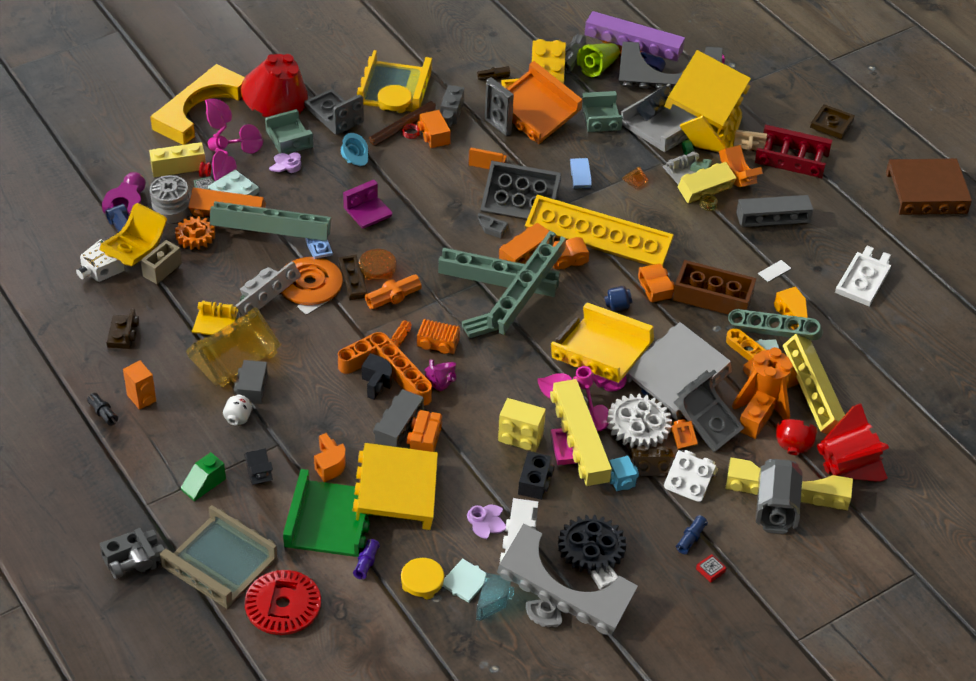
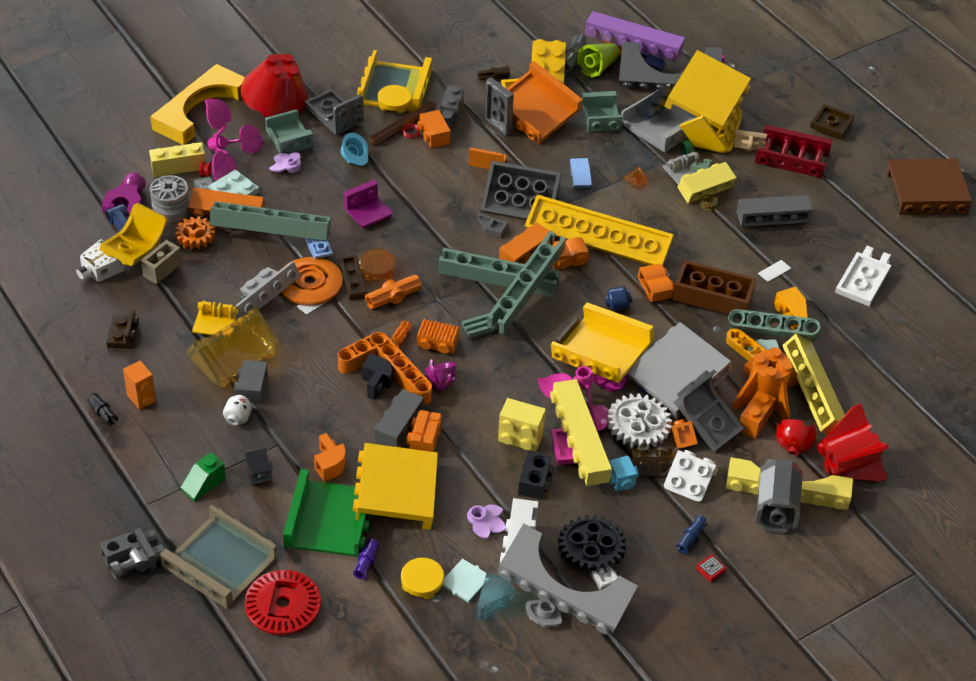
(734, 158): orange arch -> none

